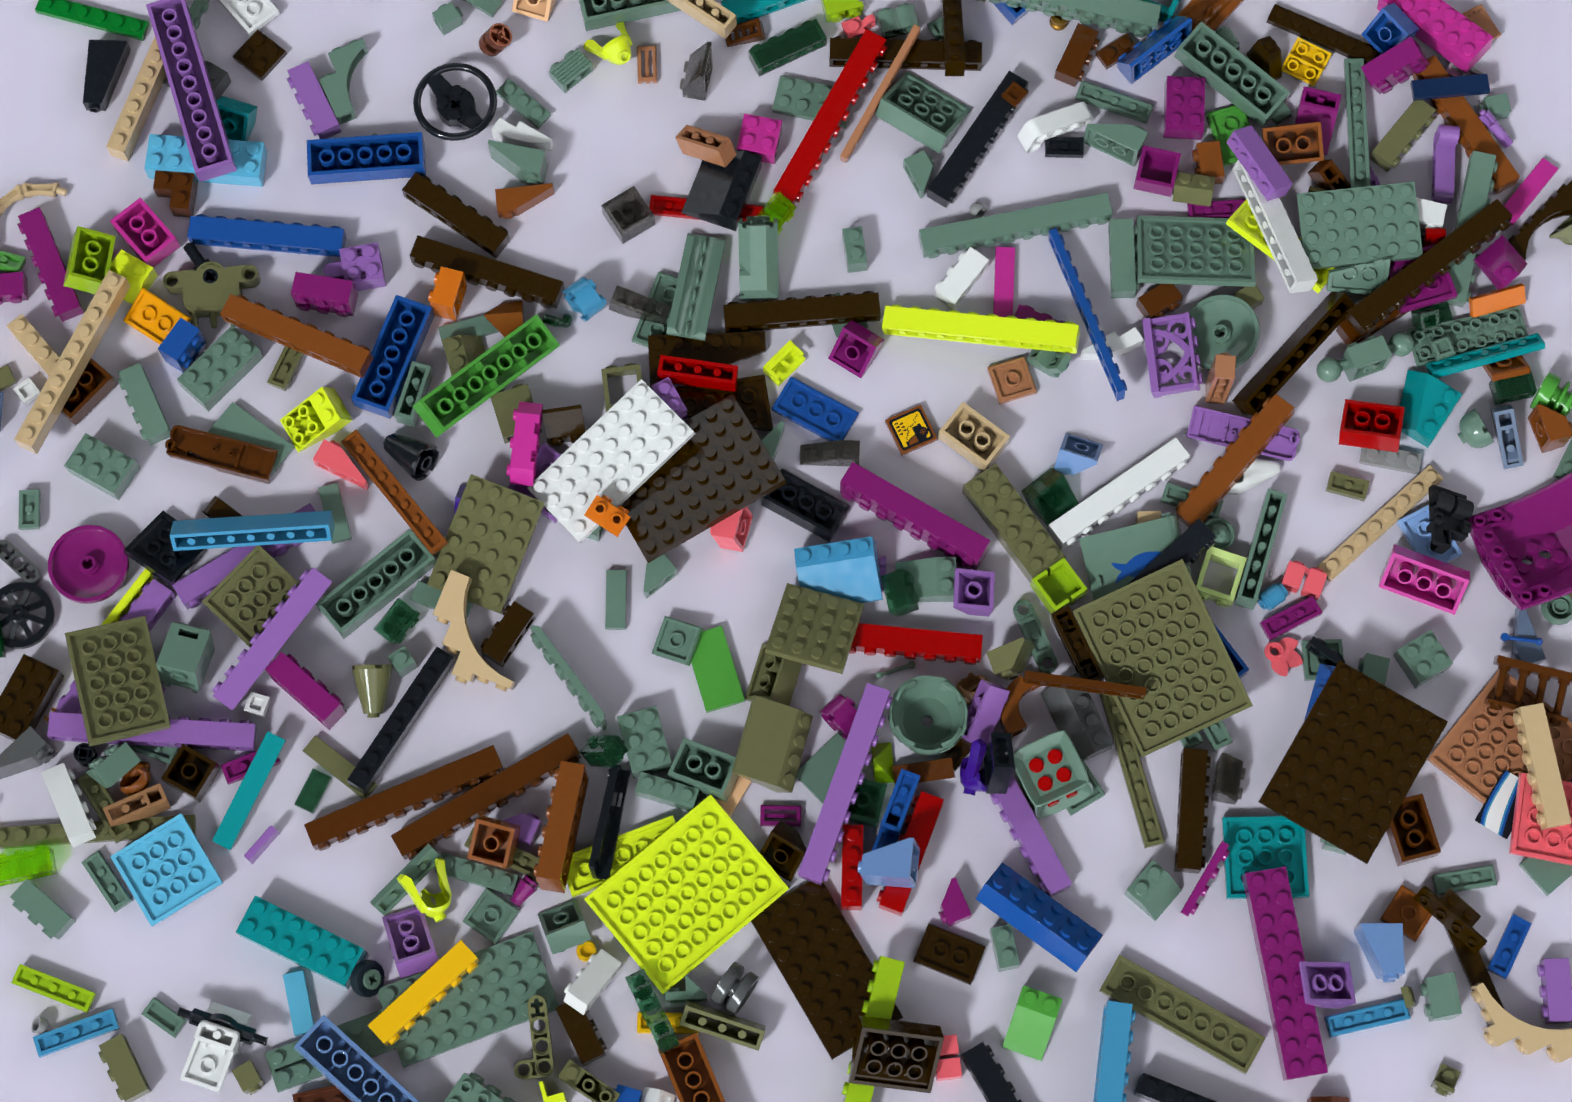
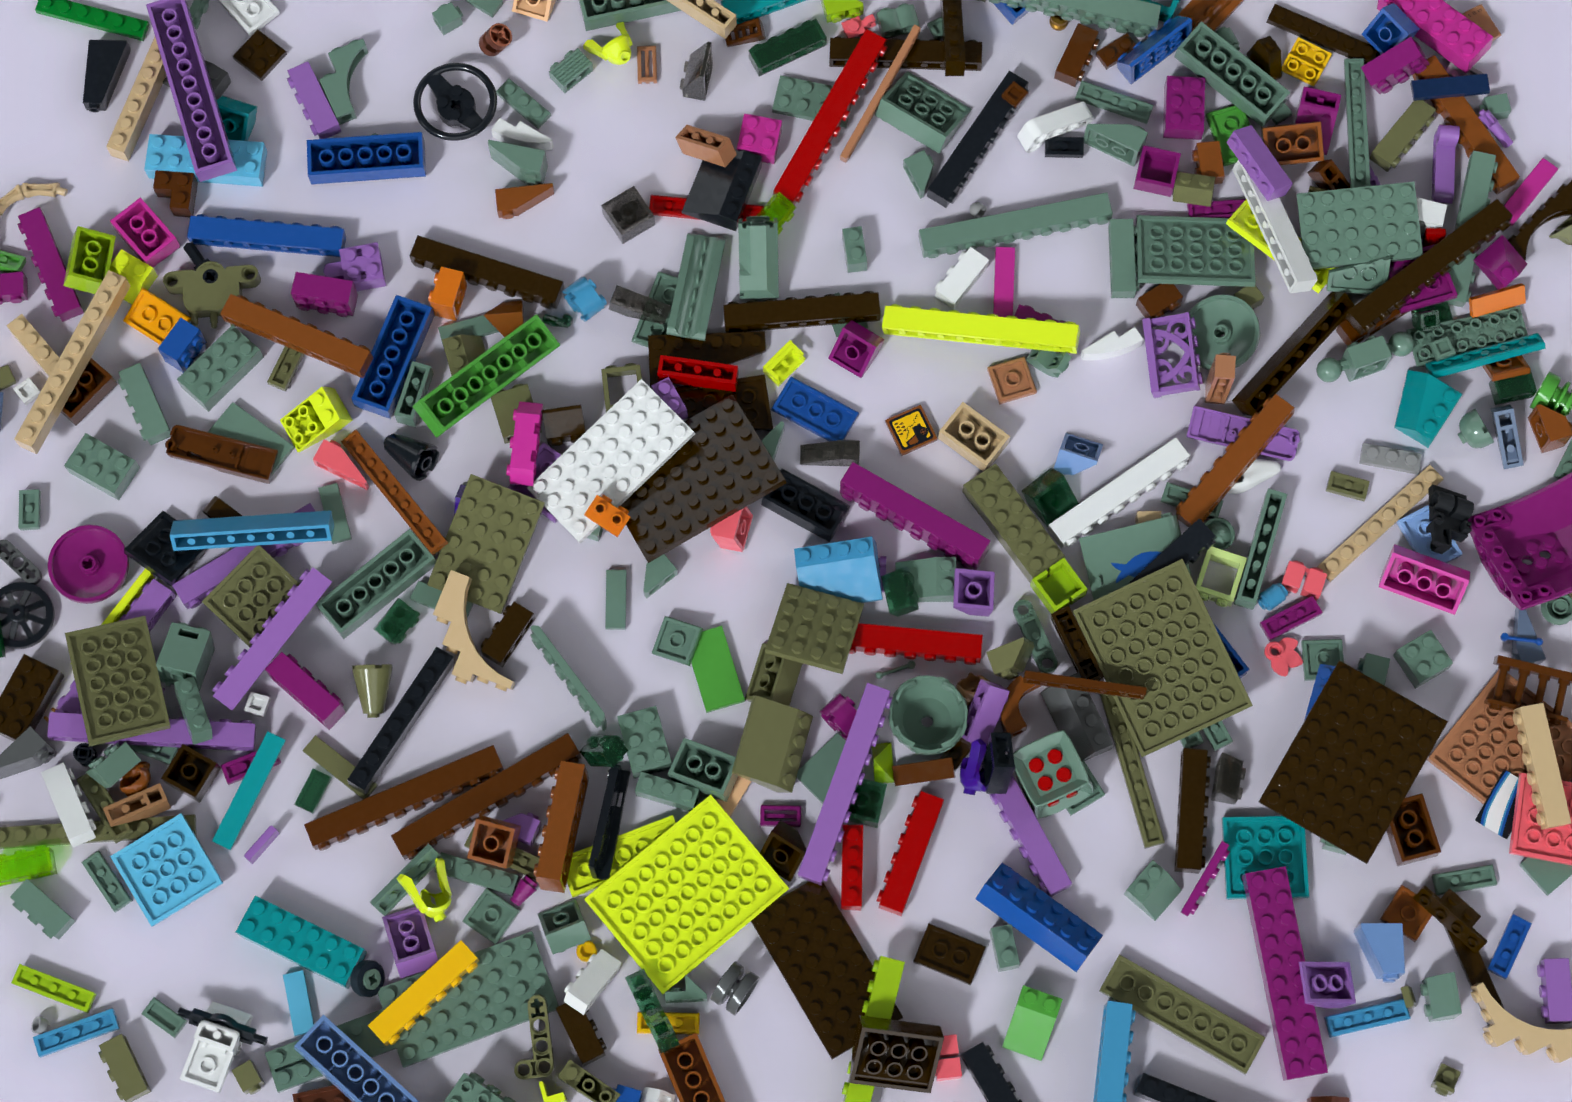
(193, 710): none -> sand green brick
(402, 661): sand green brick -> none
(456, 214): dark brown brick -> none
(722, 1025): olive brick -> none
(891, 865): medium blue slope -> none
(897, 809): blue bracket -> none
(954, 906): magenta slope -> none
(1089, 319): blue plate -> none
(1320, 650): black plate -> none
(1371, 425): red brick -> none

